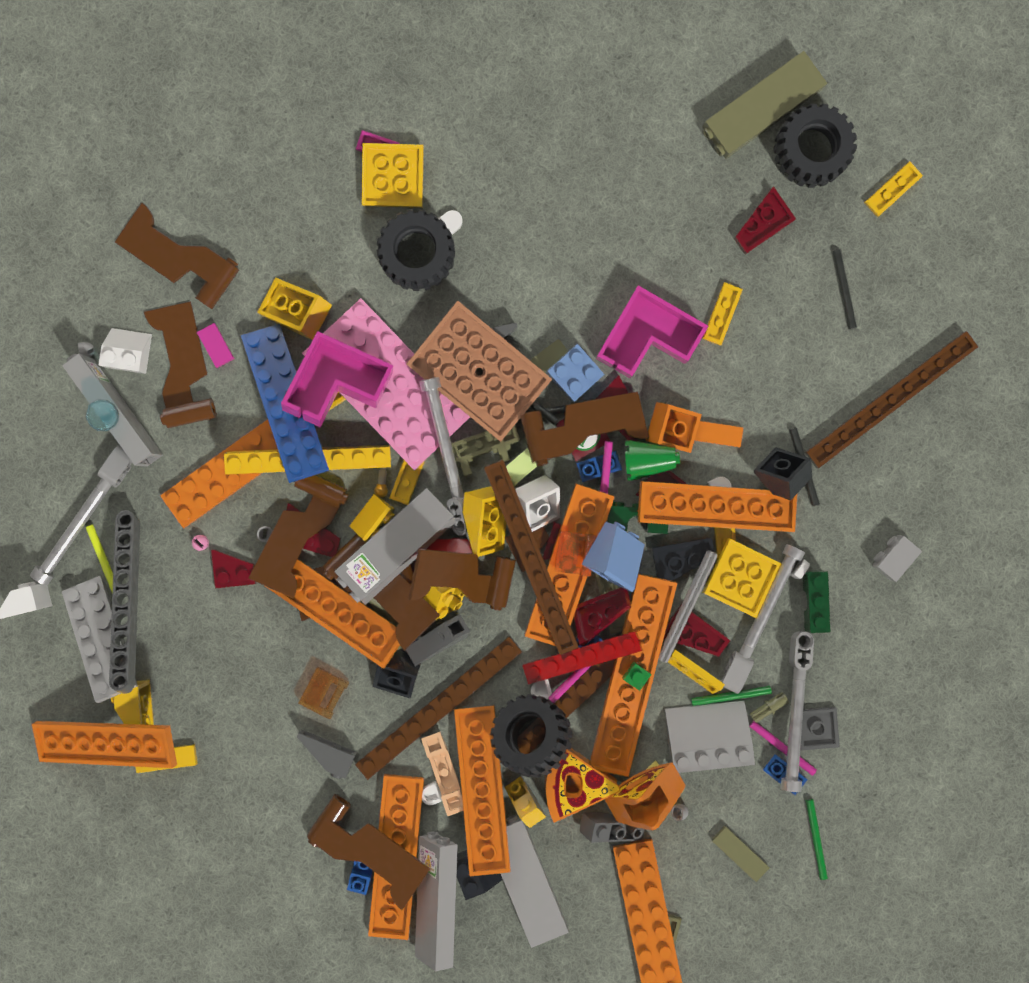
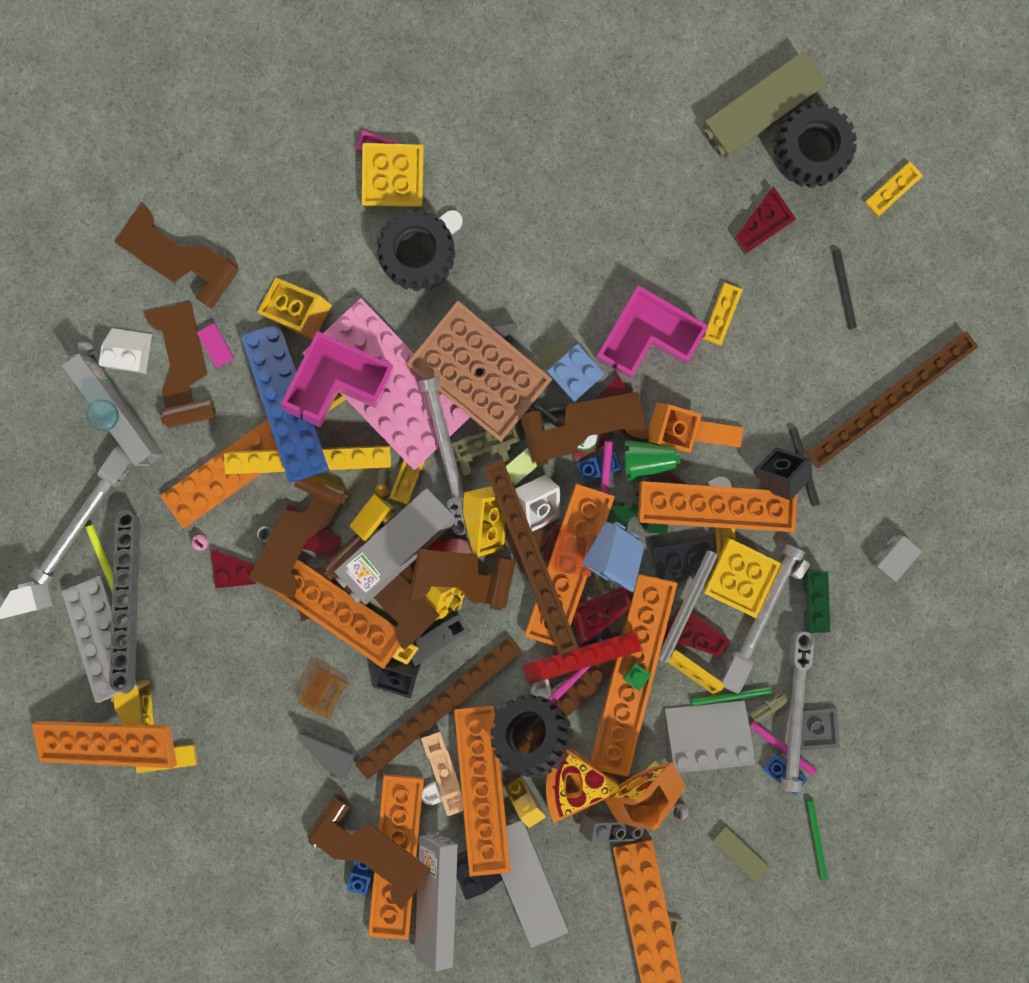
(405, 656): none -> yellow slope

